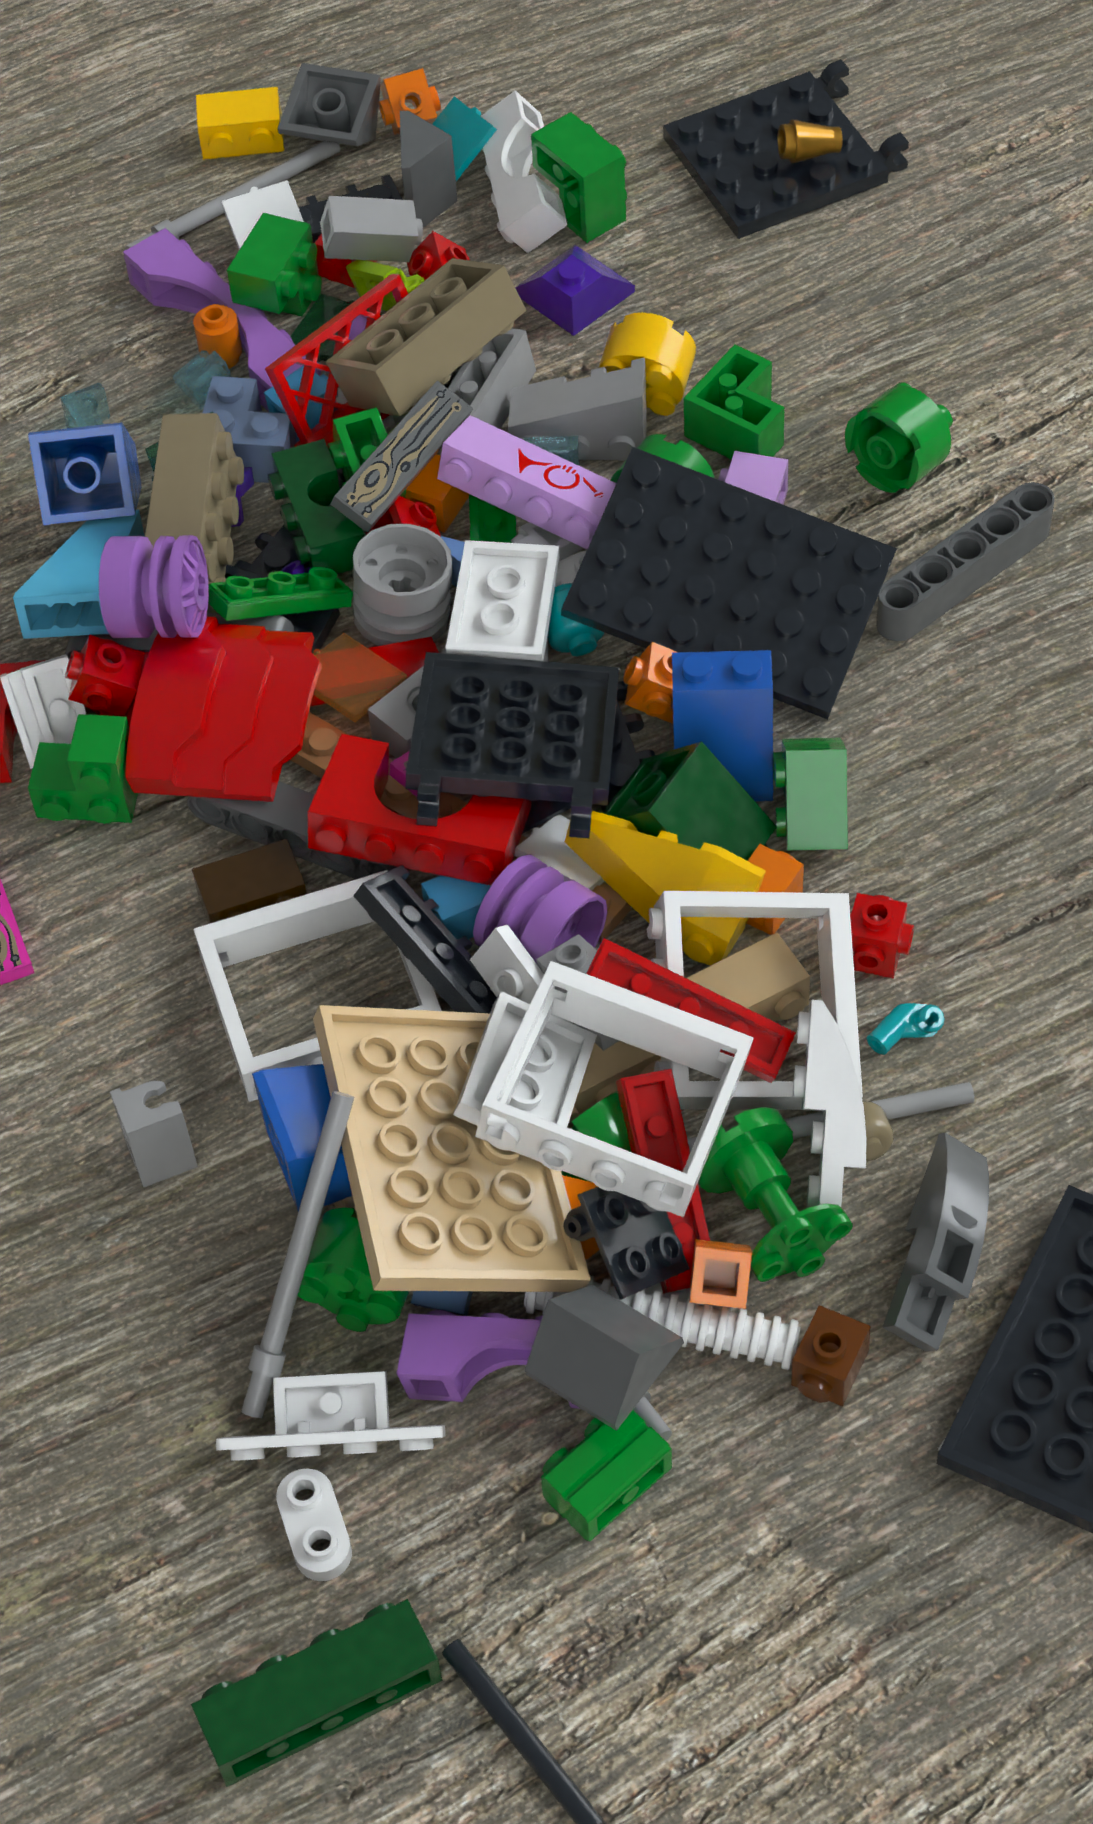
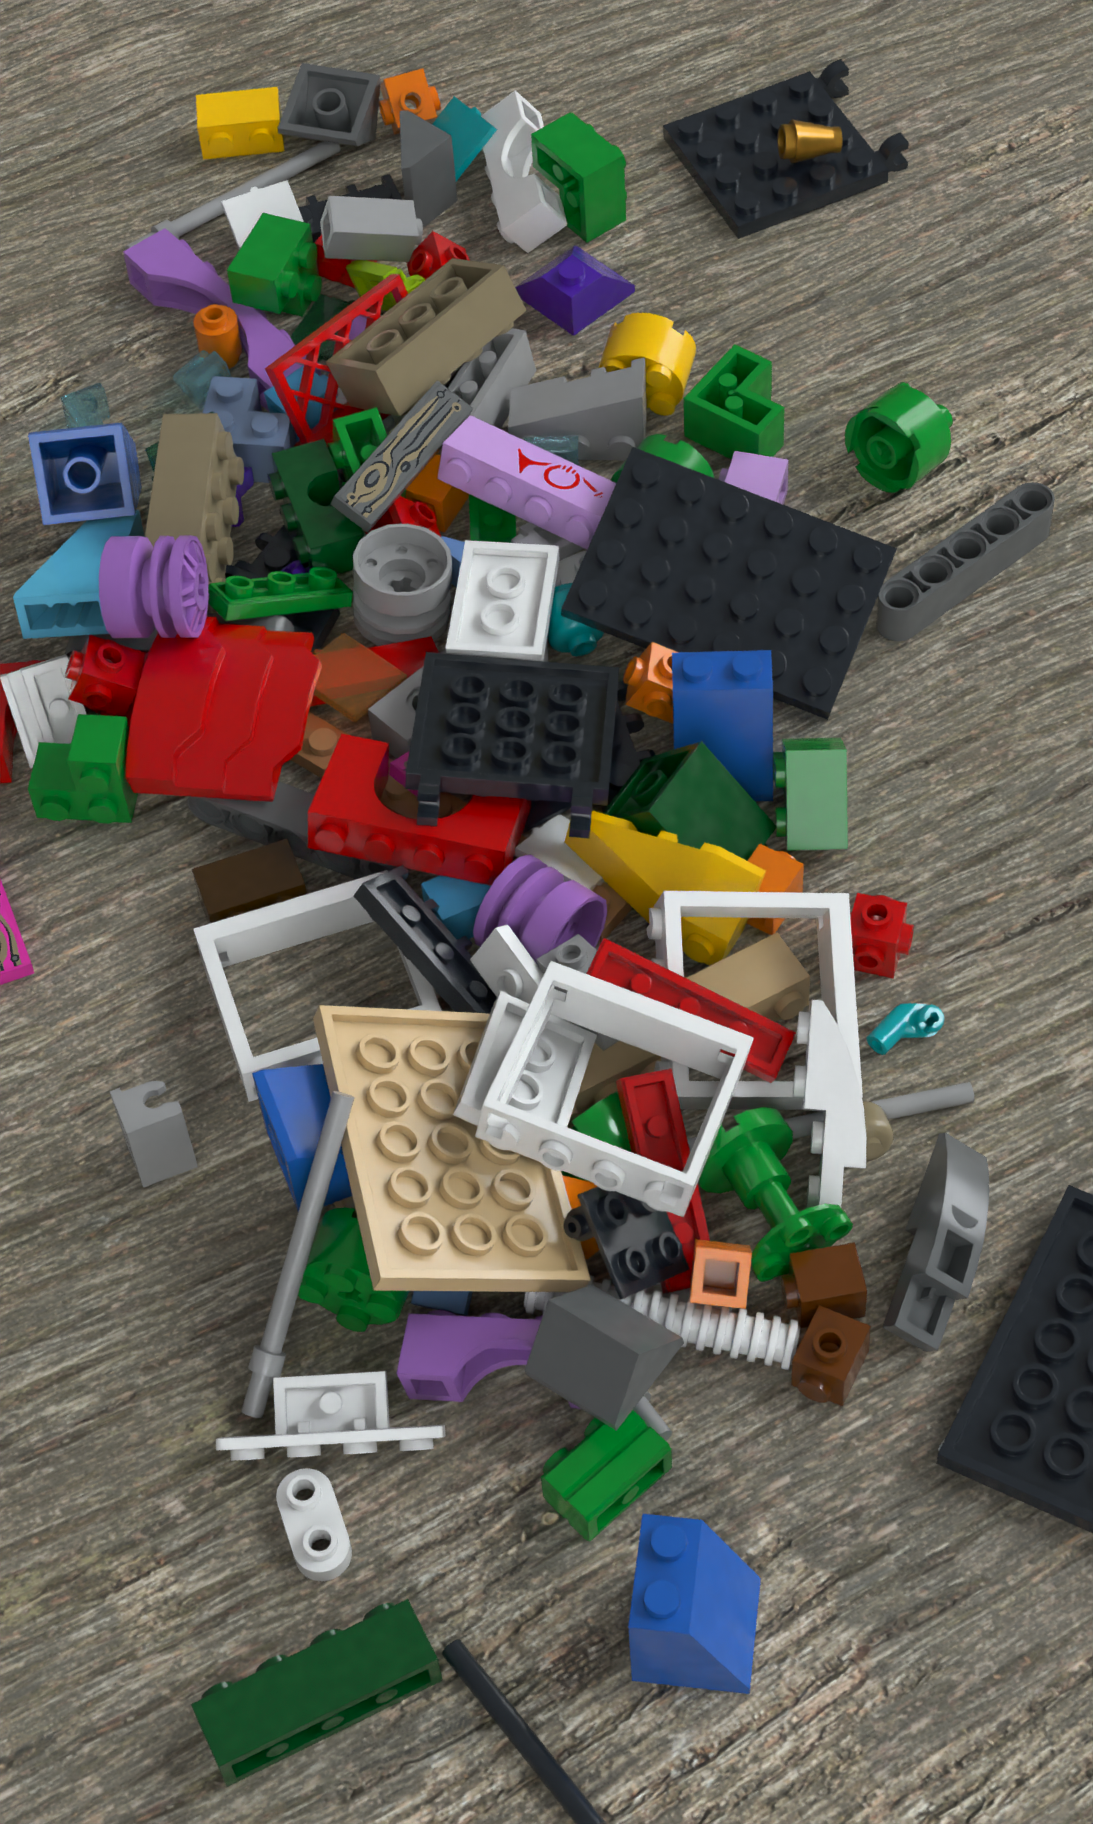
(691, 1608): none -> blue slope
(827, 1279): none -> reddish brown brick

